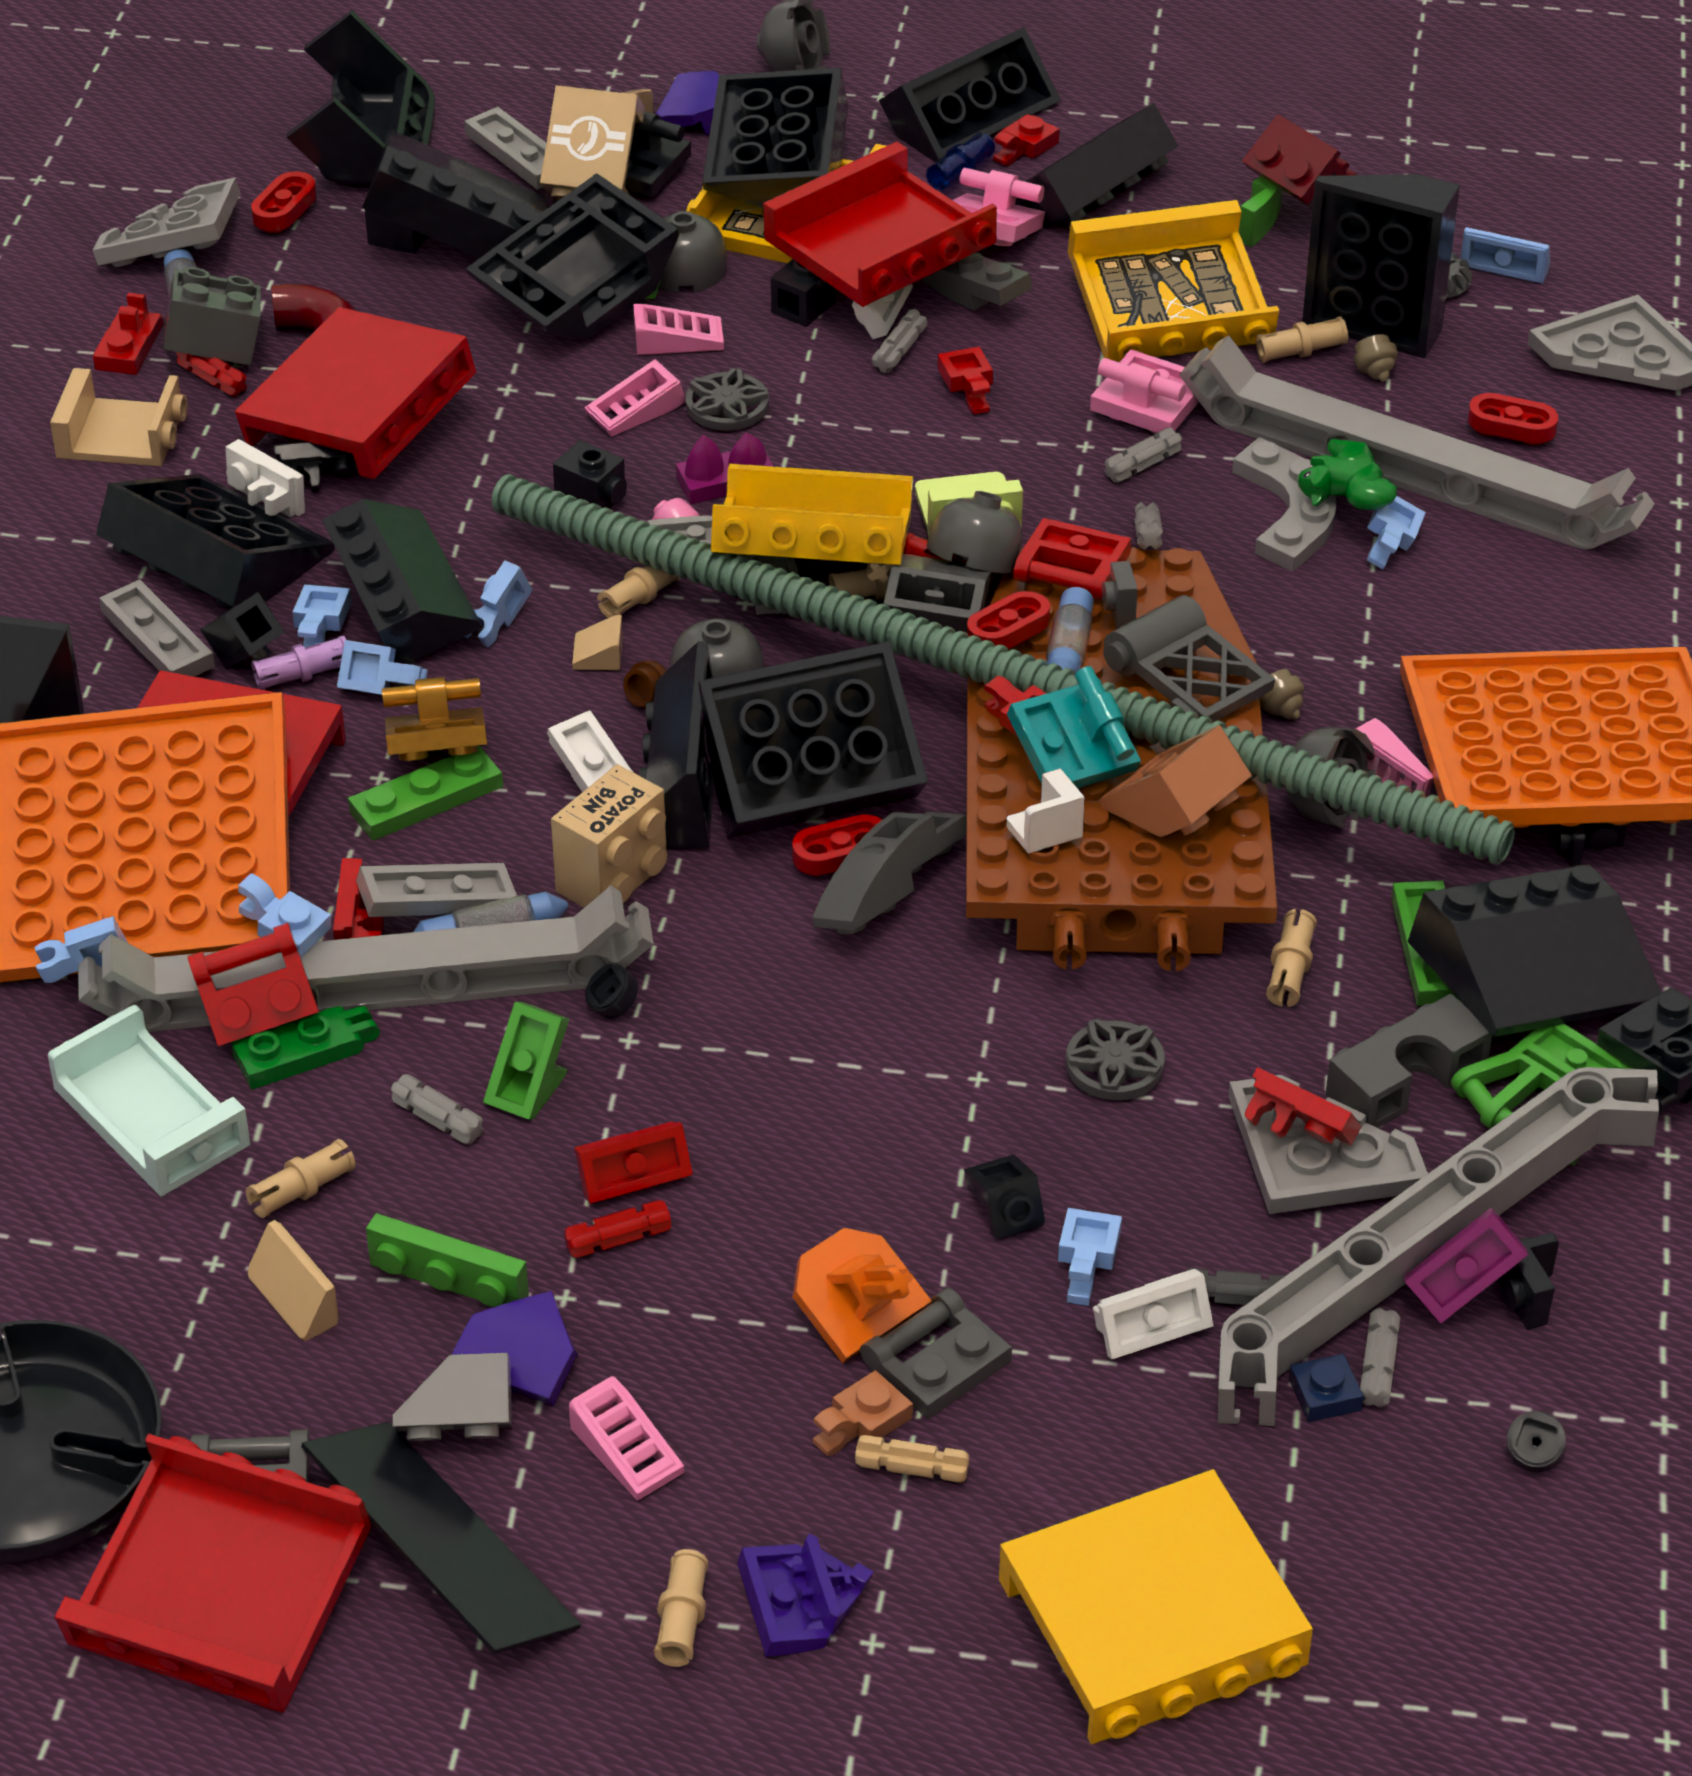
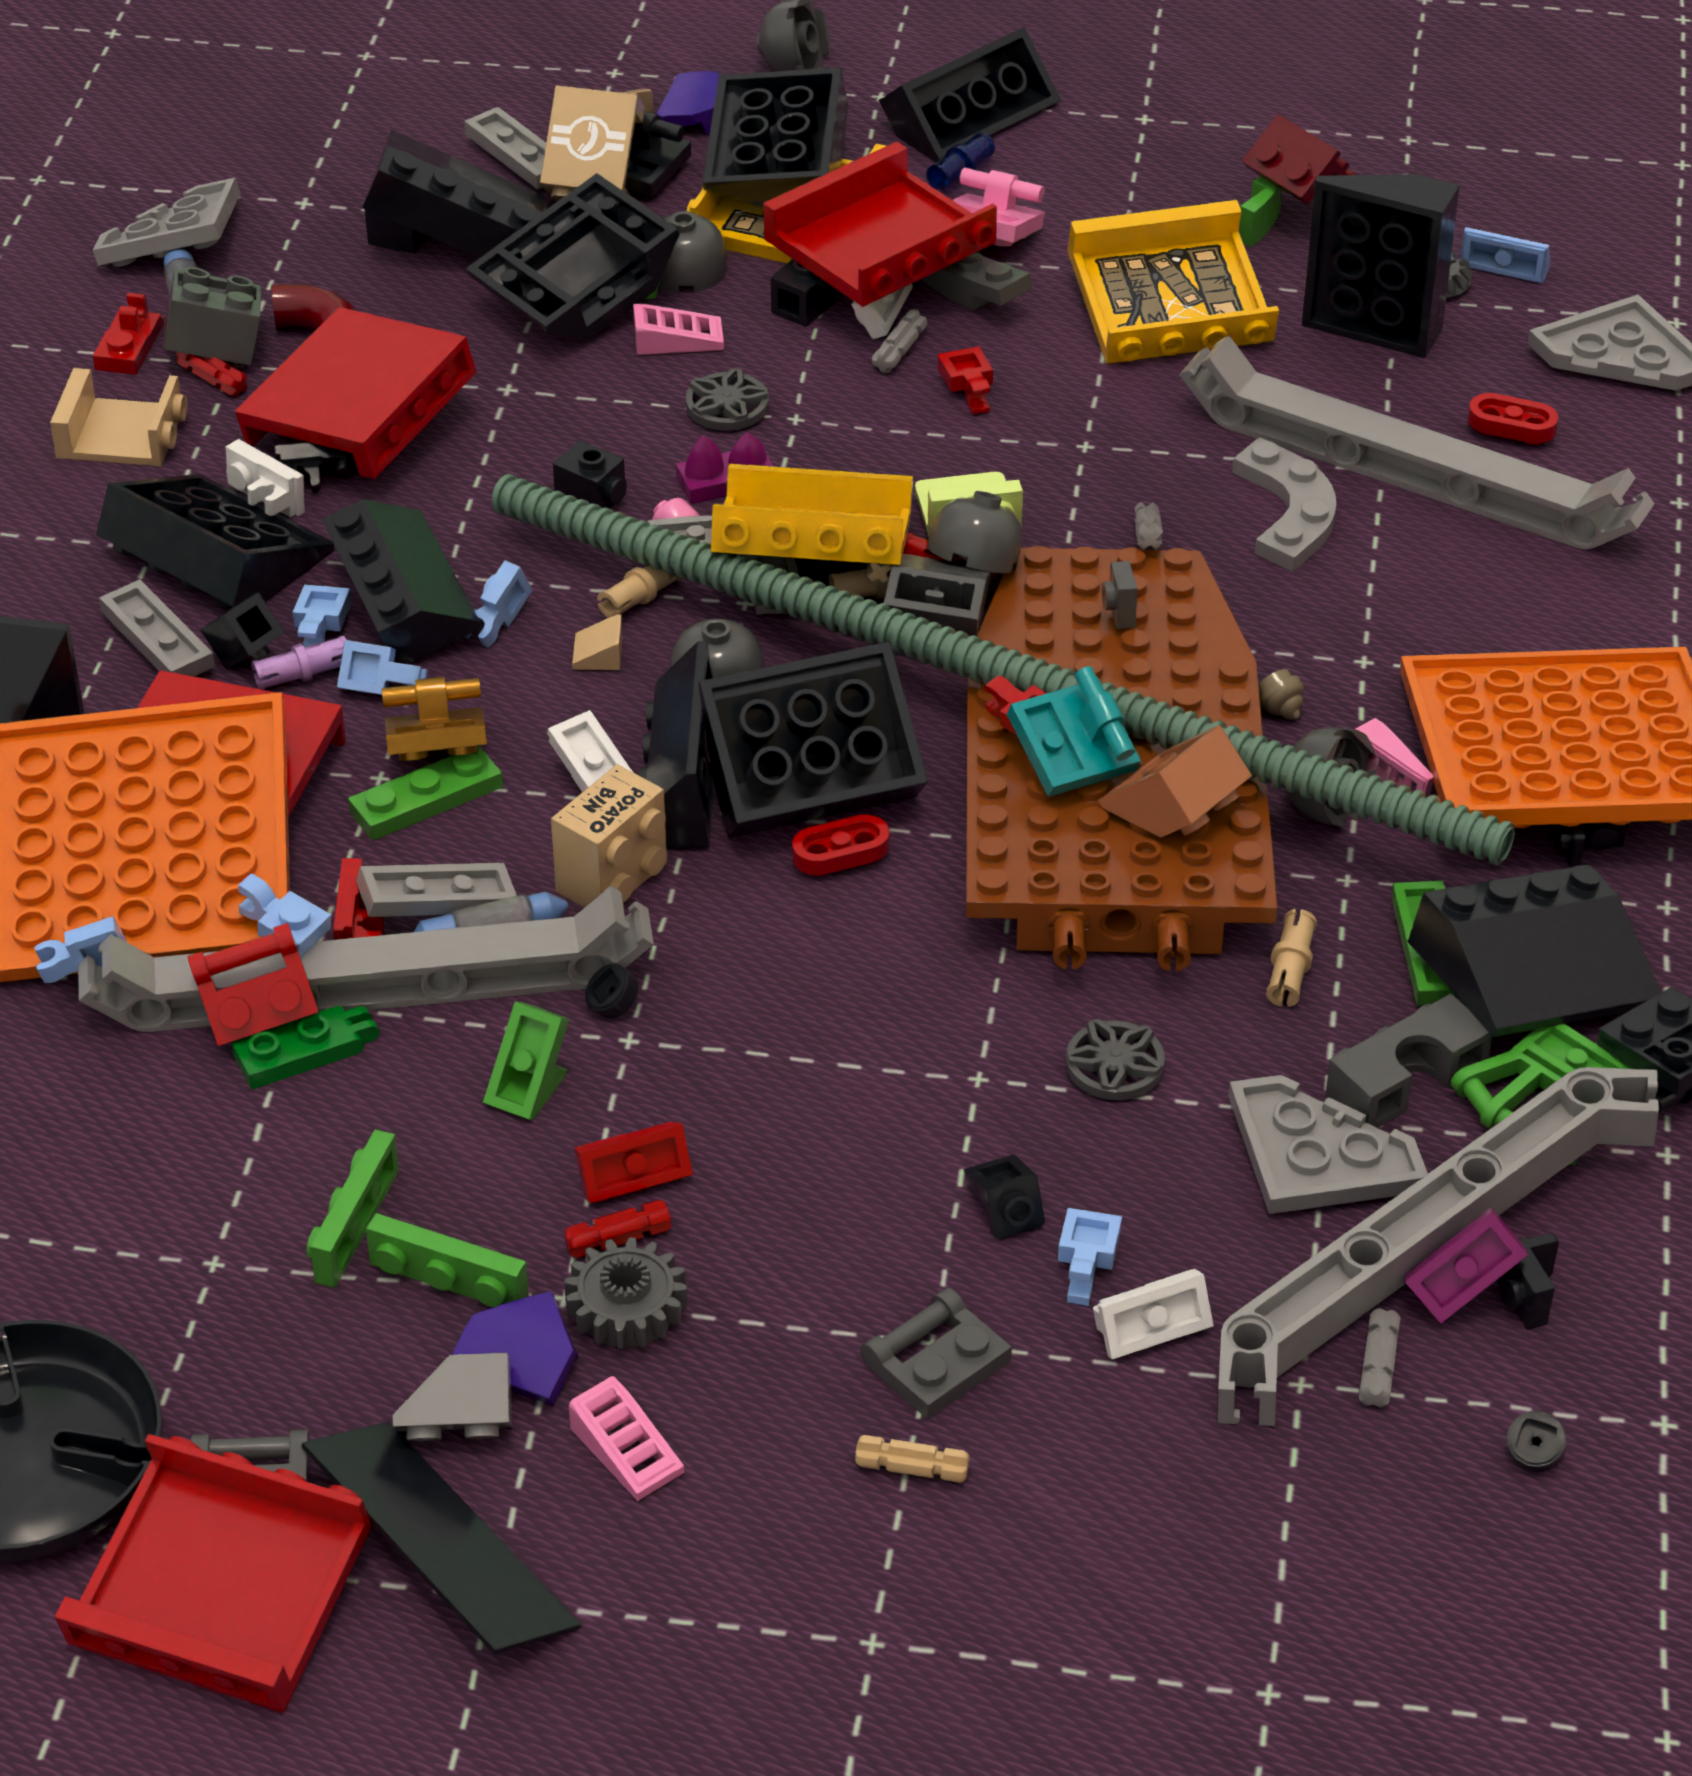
(146, 1102): light aqua panel -> none
(283, 201): red plate -> none
(293, 1283): tan slope -> none
(300, 1178): tan pin -> none
(353, 1208): none -> bright green plate
(370, 97): black windscreen -> none
(437, 1109): light grey axle -> none
(625, 1294): none -> dark grey gear
(641, 681): reddish brown plate -> none
(652, 383): bright pink slope -> none
(681, 1608): tan pin -> none
(799, 1594): dark purple slope -> none
(855, 1290): orange piece -> none
(864, 1408): nougat plate -> none
(881, 867): dark grey slope -> none
(1011, 619): red plate -> none
(1027, 137): red plate -> none
(1054, 819): white panel -> none
(1071, 629): clear piece -> none
(1073, 548): red plate -> none
(1100, 165): black slope -> none
(1143, 392): bright pink plate -> none
(1143, 455): light grey axle -> none
(1158, 1604): yellow panel -> none
(1168, 640): dark grey piece -> none
(1236, 1286): dark grey axle -> none
(1302, 339): tan pin -> none
(1322, 1118): red plate -> none
(1326, 1387): dark blue plate -> none
(1349, 474): green animal -> none
(1375, 356): dark tan plate -> none
(1396, 527): light blue plate -> none

